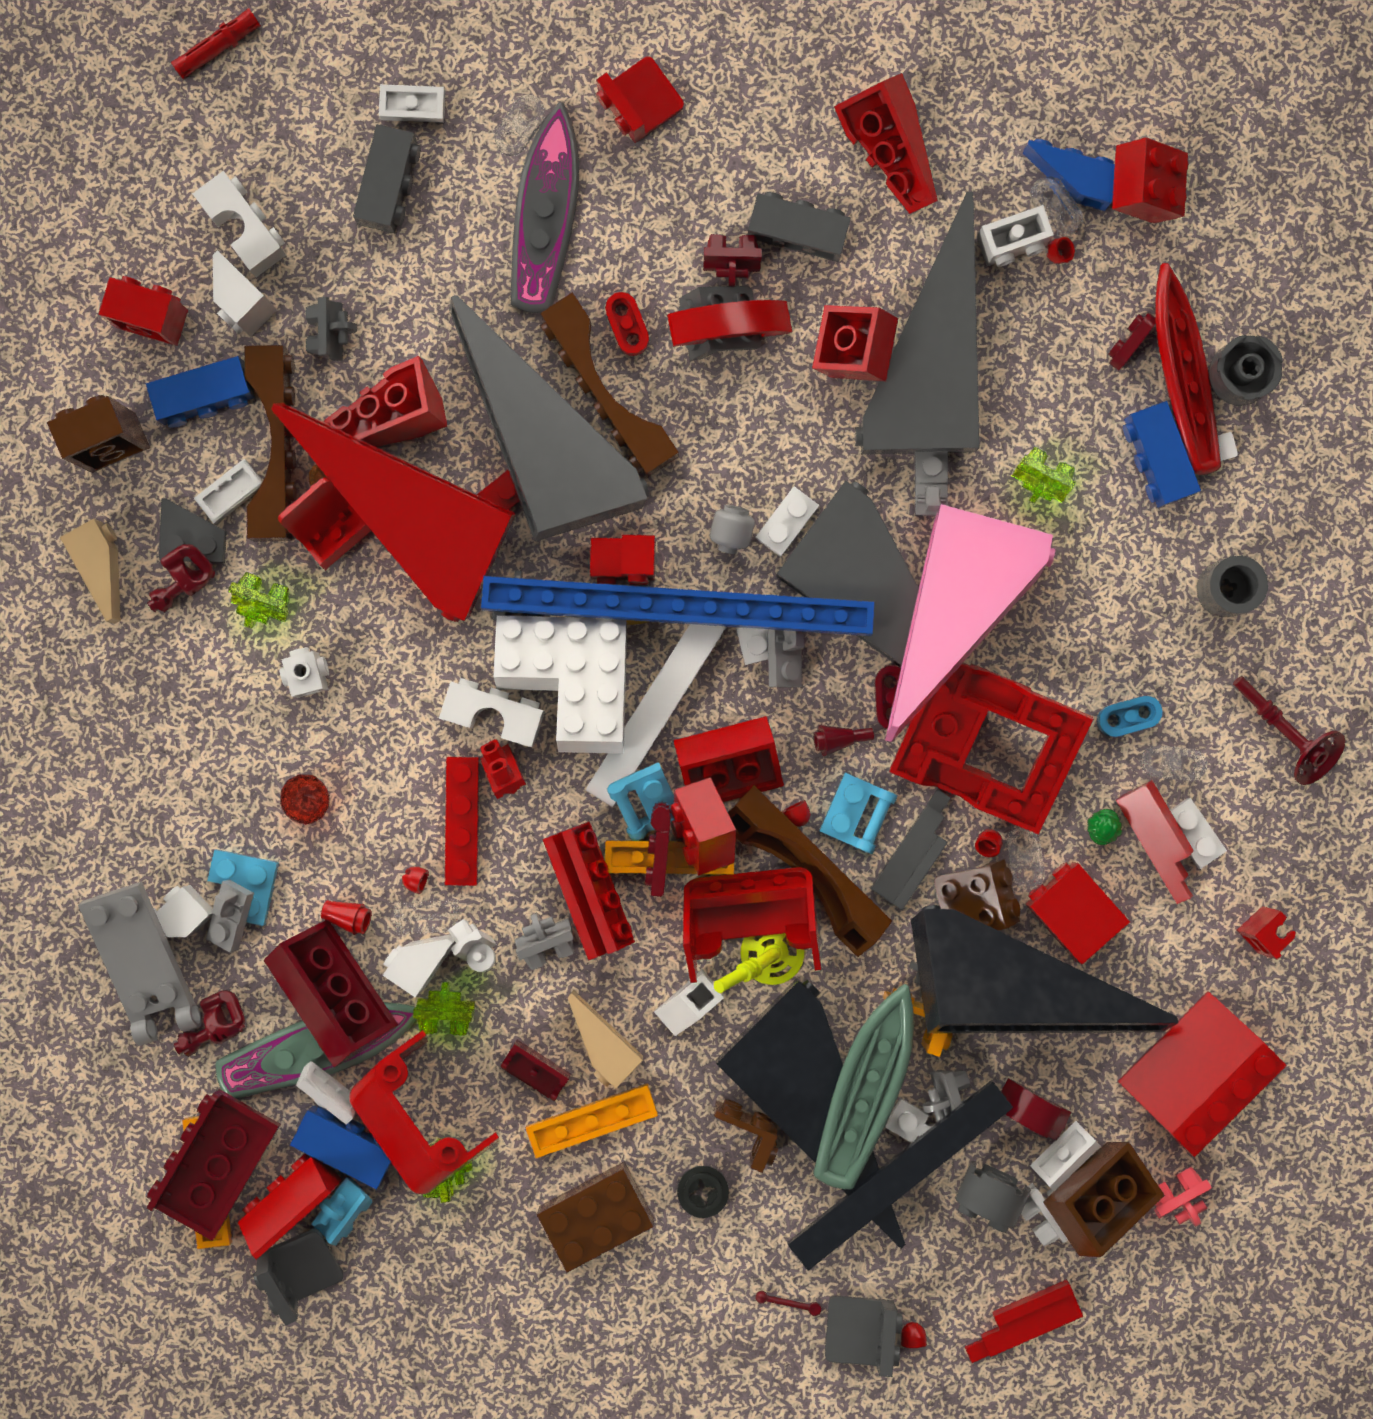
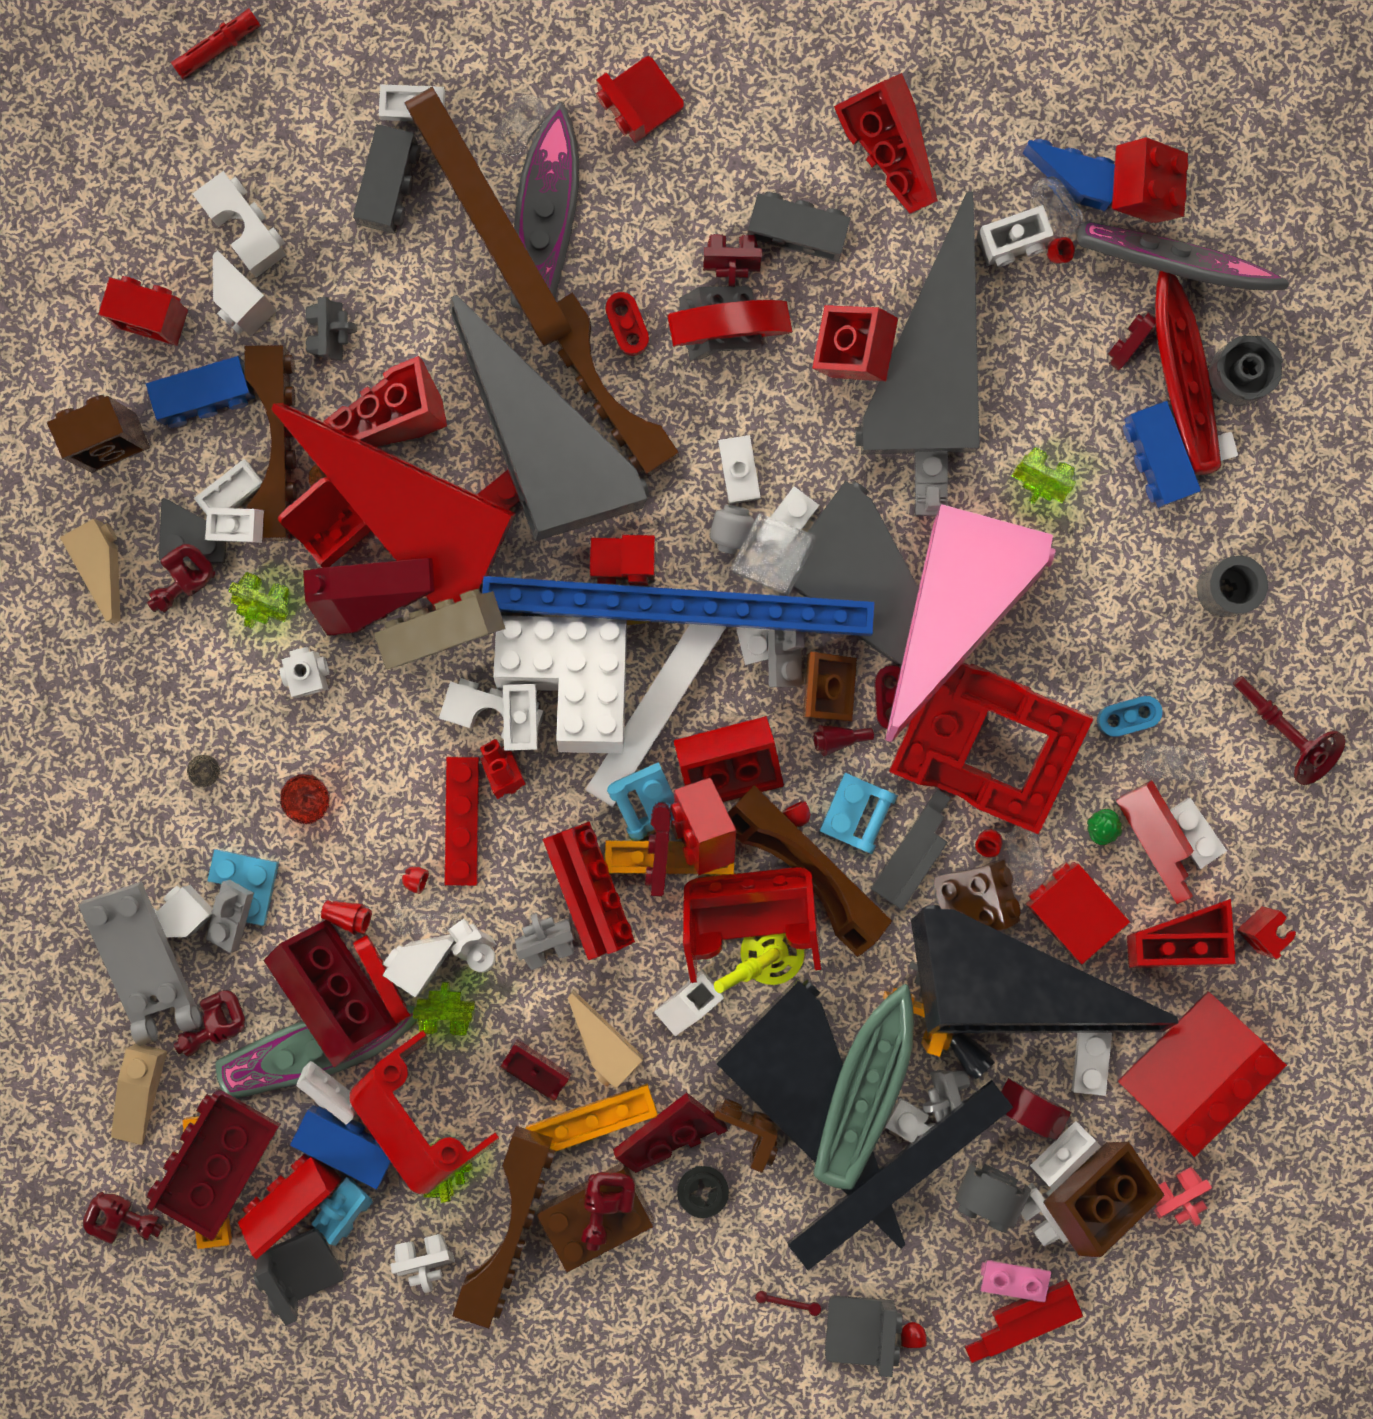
(117, 1213): none -> dark red piece
(136, 1092): none -> tan slope
(203, 770): none -> clear smoke plate
(234, 525): none -> white plate
(358, 594): none -> dark red wedge
(385, 987): none -> red beam
(408, 1263): none -> white hips
(440, 629): none -> dark tan brick
(482, 1287): none -> reddish brown arch
(488, 217): none -> reddish brown beam
(520, 717): none -> white plate
(605, 1203): none -> dark red piece
(673, 1128): none -> dark red wing
(739, 469): none -> white plate
(773, 554): none -> clear plate
(829, 687): none -> dark orange slope
(971, 1055): none -> black cone
(1015, 1280): none -> bright pink hinge
(1091, 1063): none -> white plate
(1178, 257): none -> dark grey piece
(1191, 940): none -> red wedge

